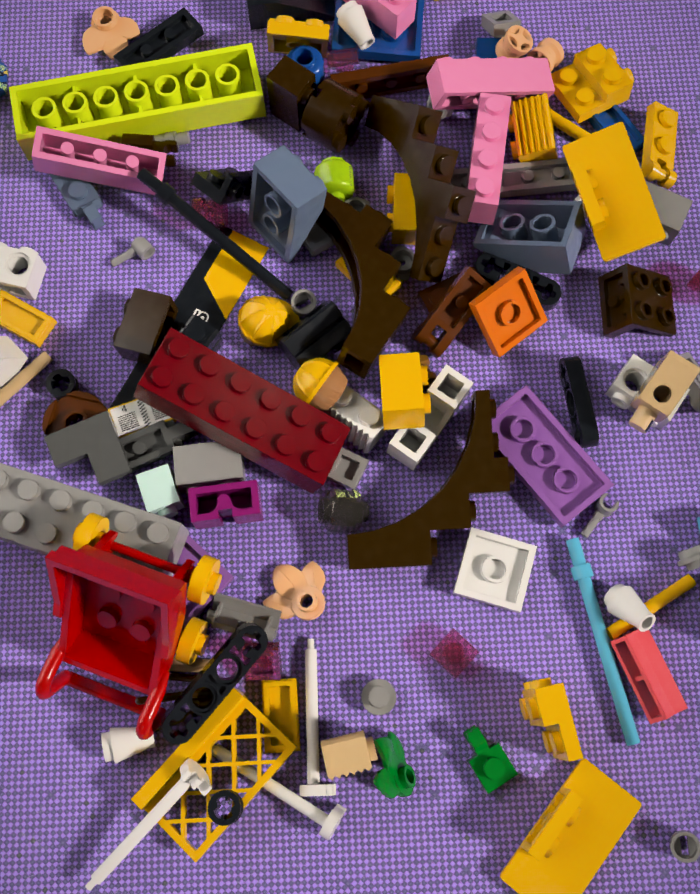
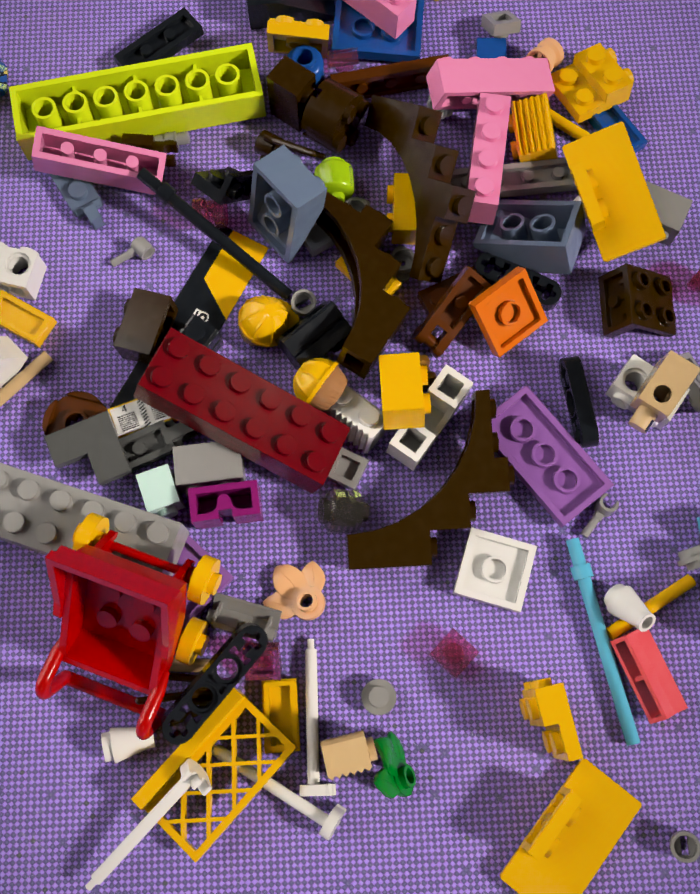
(57, 375): black bush -> none
(109, 32): light nougat plate -> none
(215, 804): black bush -> none
(268, 142): none -> dark brown plant
(355, 23): white cone -> none
(490, 762): green plate -> none
(515, 43): light nougat wheel -> none
(659, 145): yellow plate -> none

